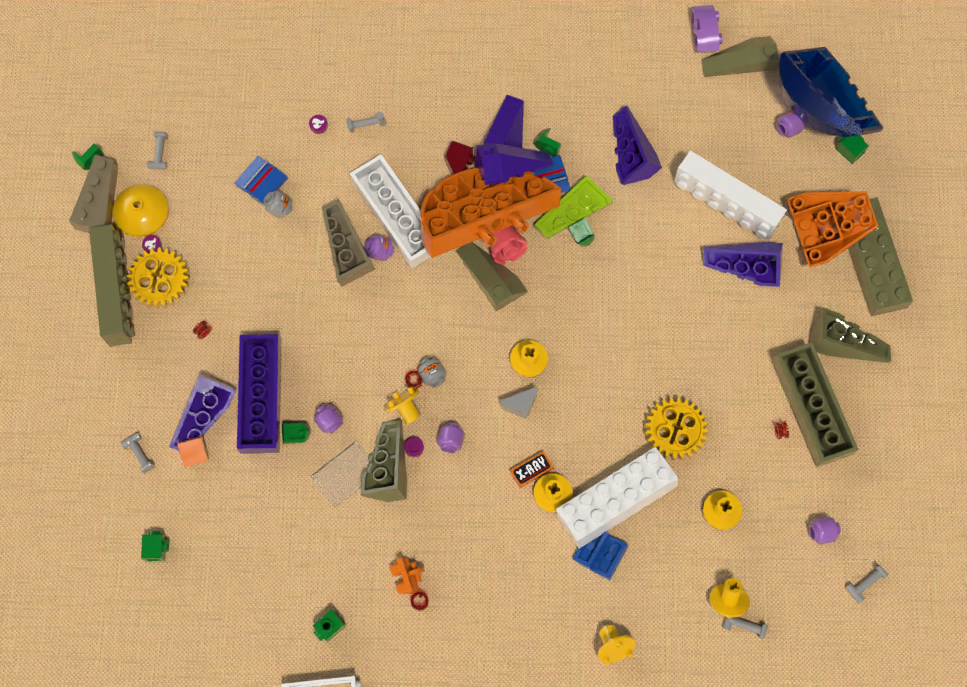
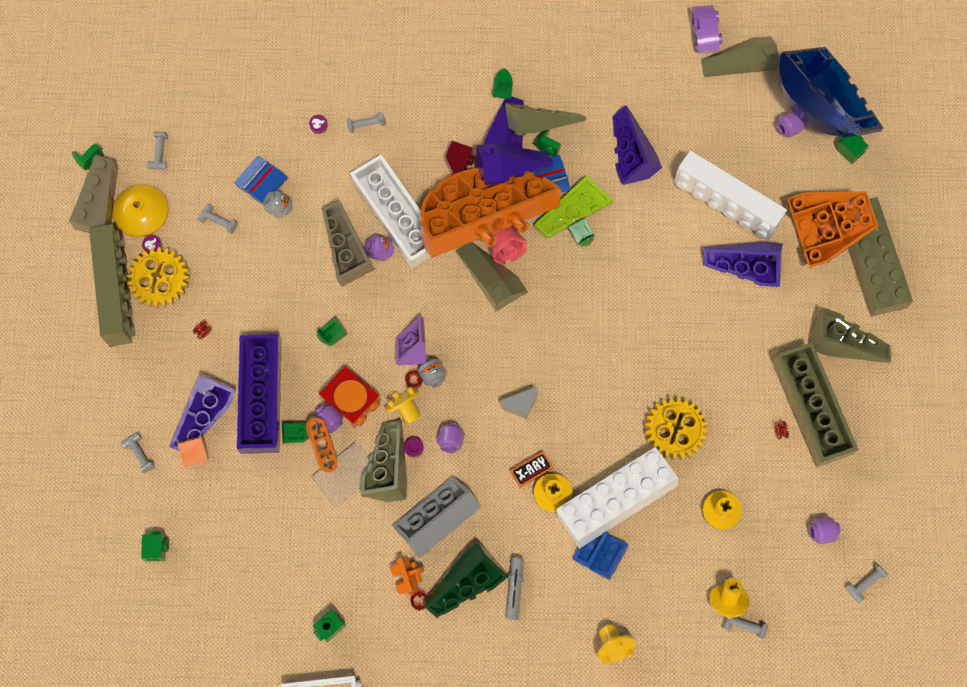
(207, 214): none -> light grey piece
(329, 448): none -> orange beam
(331, 332): none -> green plate
(350, 397): none -> panel
(411, 344): none -> medium lavender slope
(436, 516): none -> light grey slope
(470, 576): none -> dark green wedge
(503, 84): none -> green plate
(517, 564): none -> light grey pin
(527, 120): none -> olive wedge
(529, 358): yellow piece -> none

